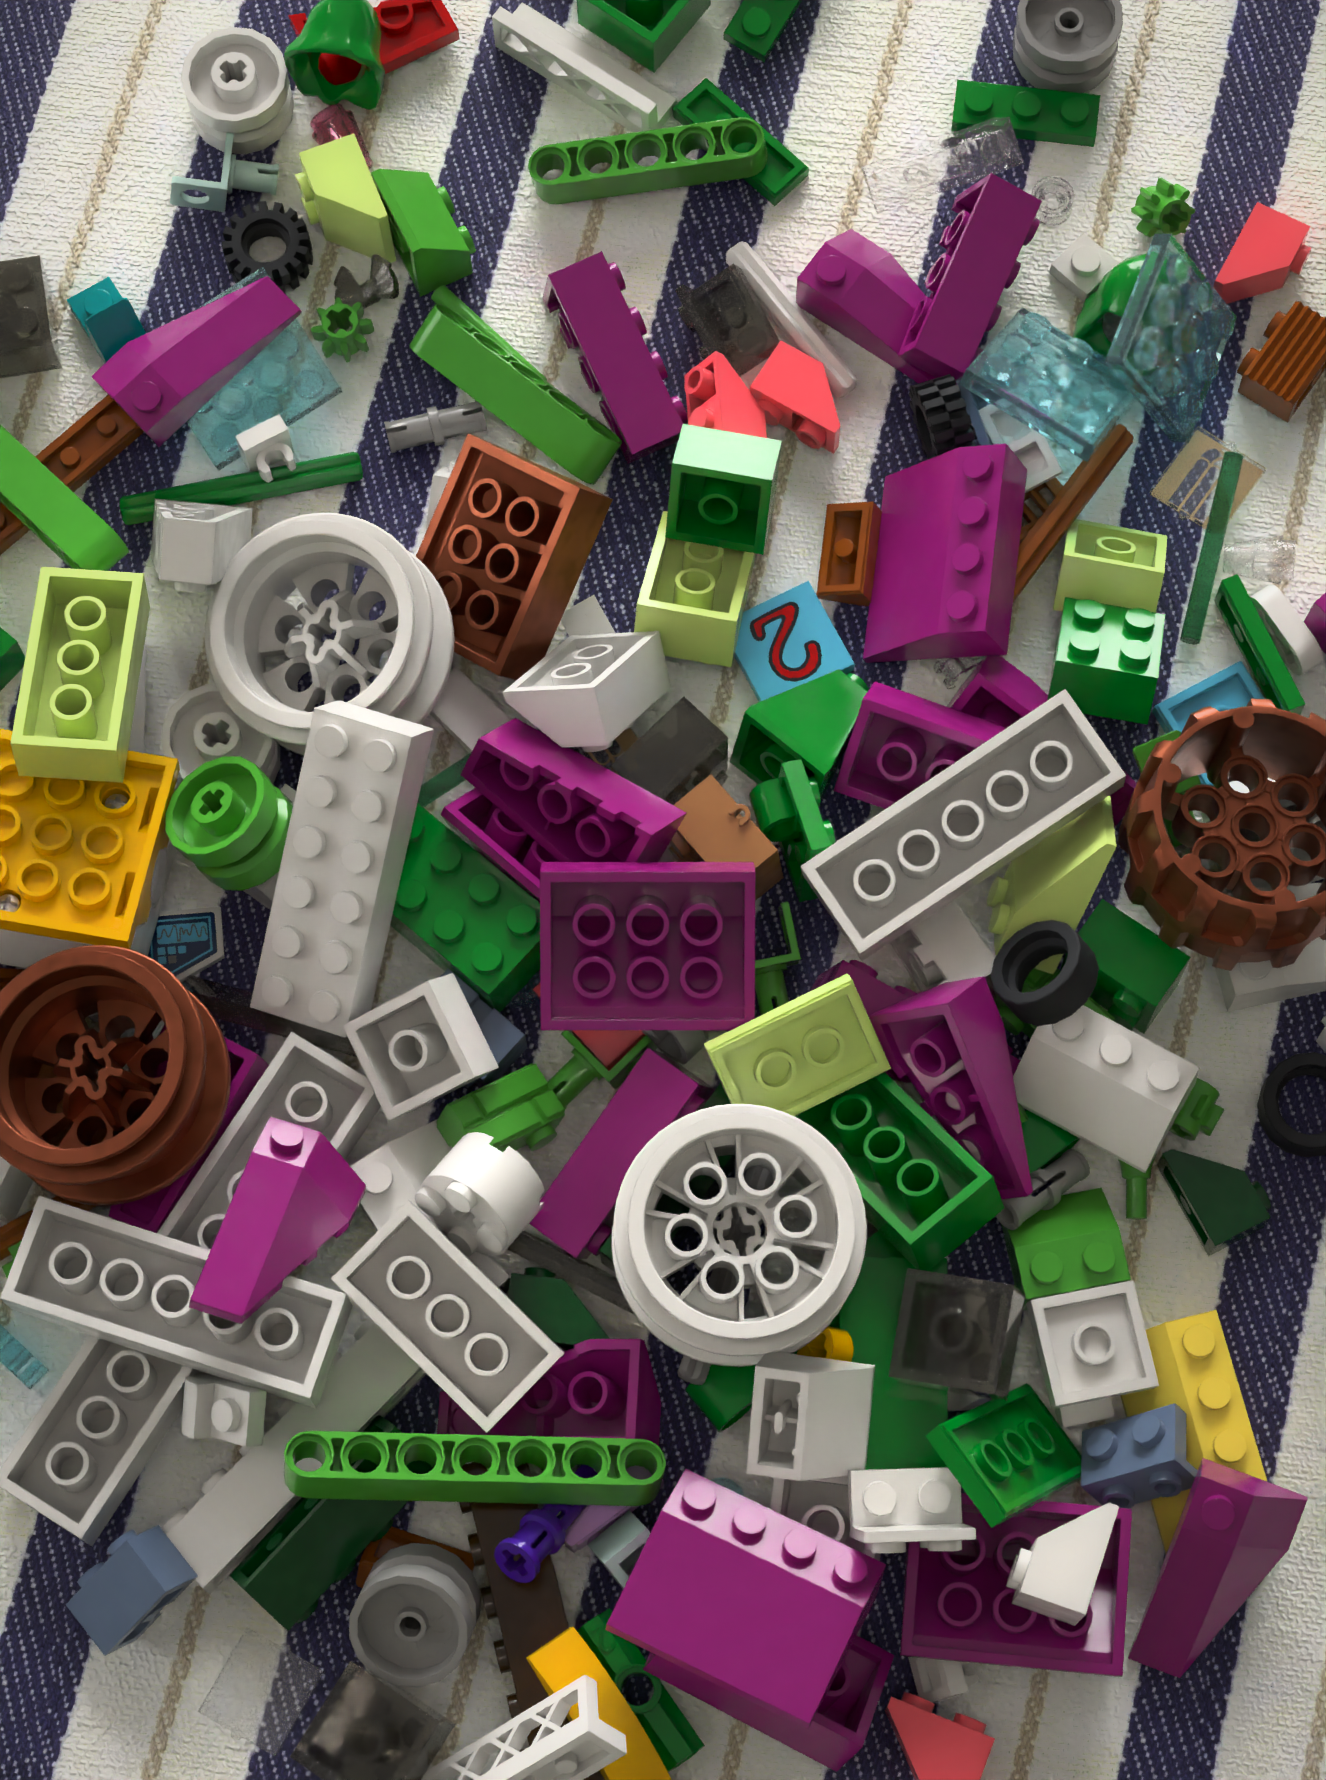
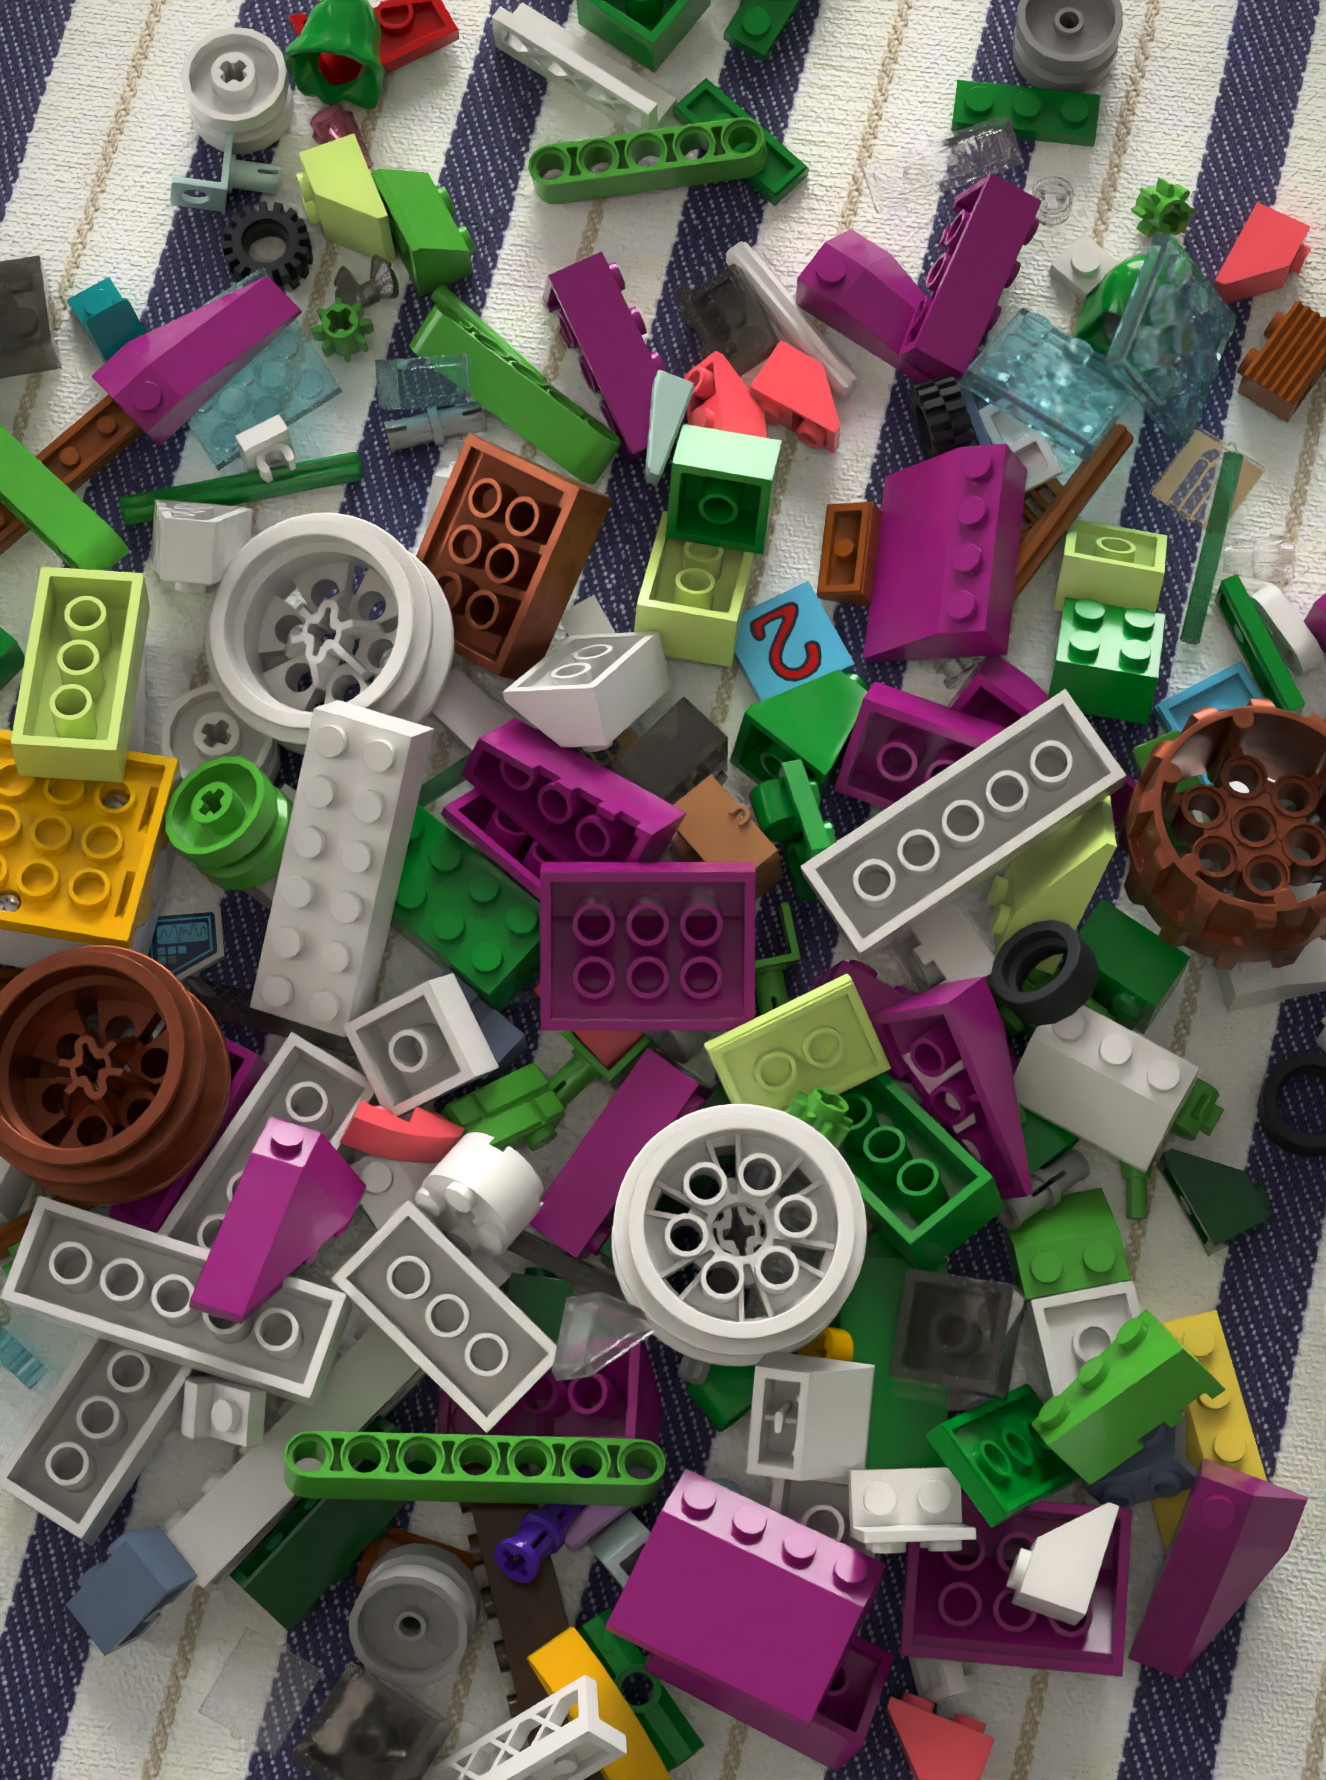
(421, 1139): none -> coral slope
(423, 381): none -> clear light blue slope
(596, 1332): none -> clear slope
(667, 410): none -> light aqua slope
(824, 1112): none -> bright green gear
(1122, 1397): none -> bright green wedge

